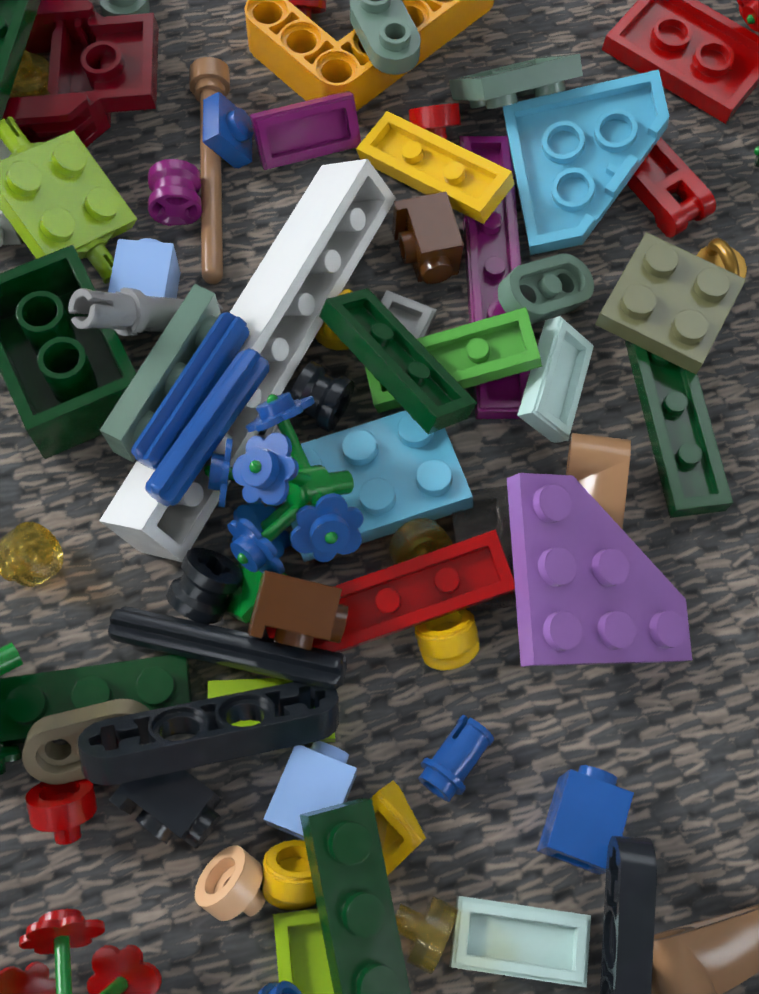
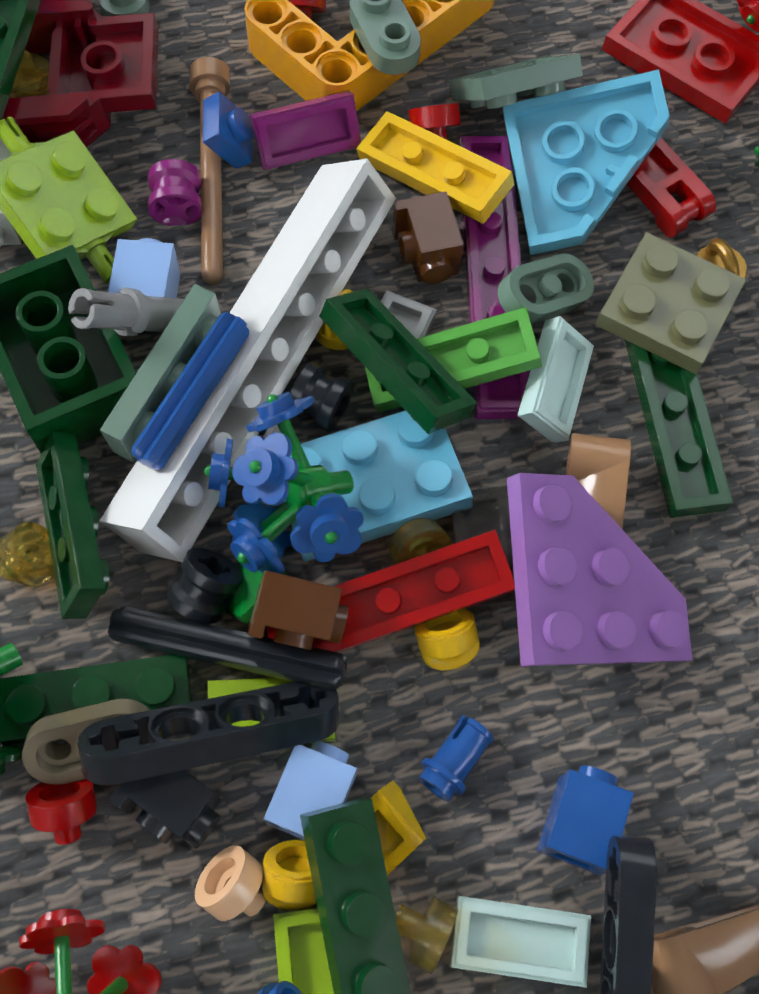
(71, 526): none -> dark green plate
(207, 428): blue axle -> none

